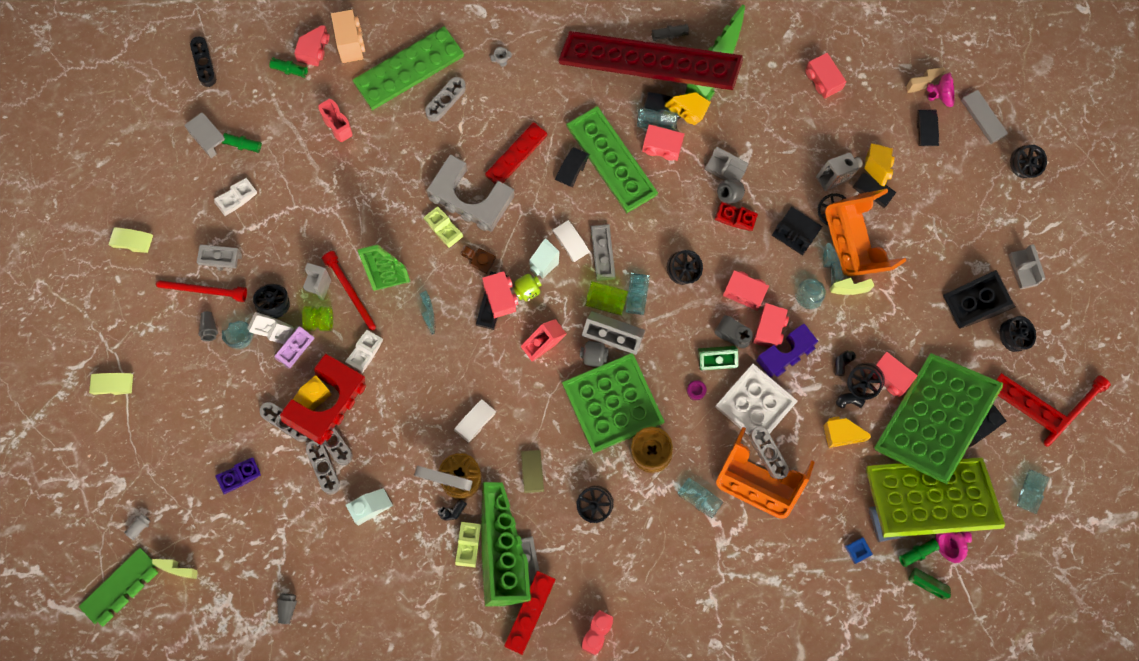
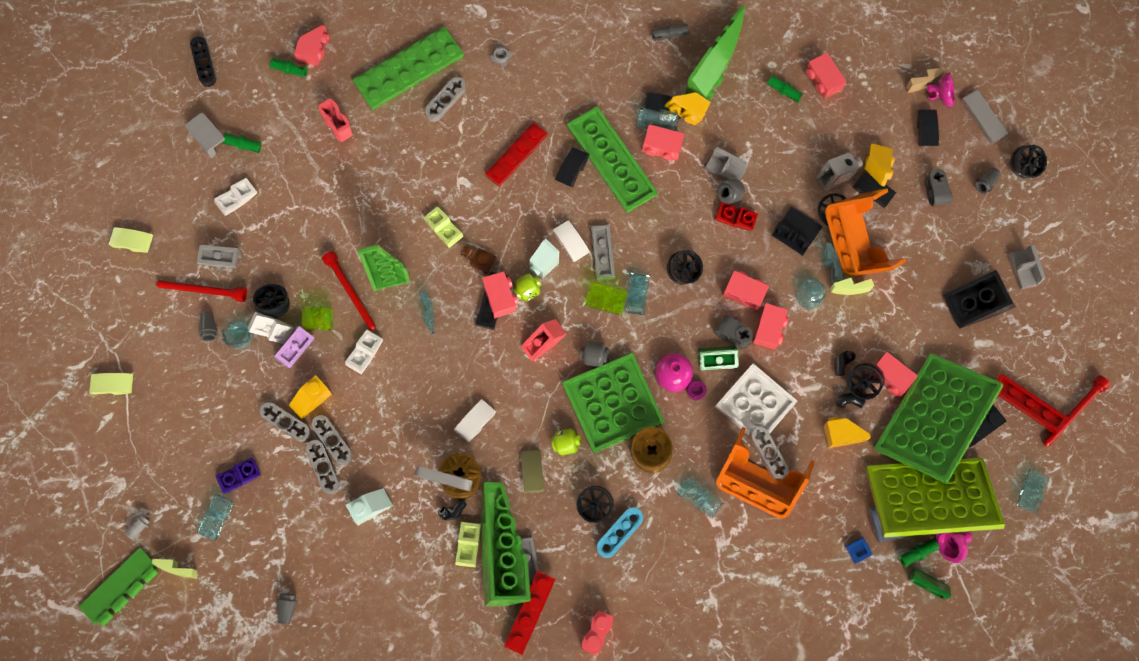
(215, 517): none -> clear light blue slope
(317, 280): light grey panel -> none
(319, 425): red arch -> none
(348, 36): light nougat brick -> none
(484, 214): light grey arch -> none
(566, 441): none -> lime head
(613, 332): light grey brick -> none
(624, 525): none -> medium azure plate
(651, 60): dark red plate -> none
(673, 372): none -> dark pink cylinder
(774, 361): dark purple arch -> none
(785, 89): none -> green pin
(938, 188): none -> dark grey piece
(987, 181): none -> dark grey cone
(1023, 331): black wheel -> none

